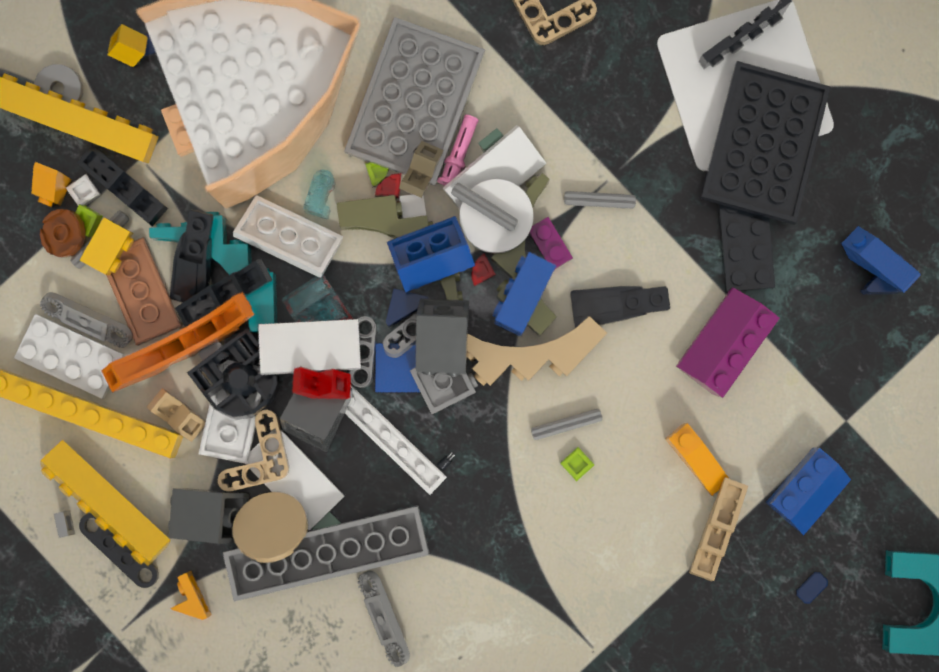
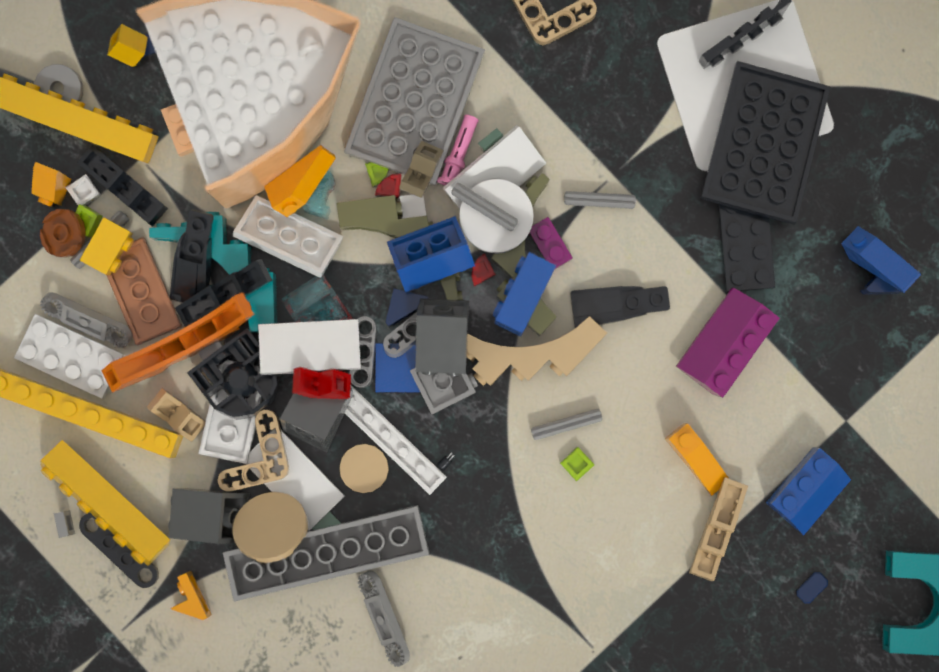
(297, 183): none -> light orange slope
(364, 468): none -> tan tile

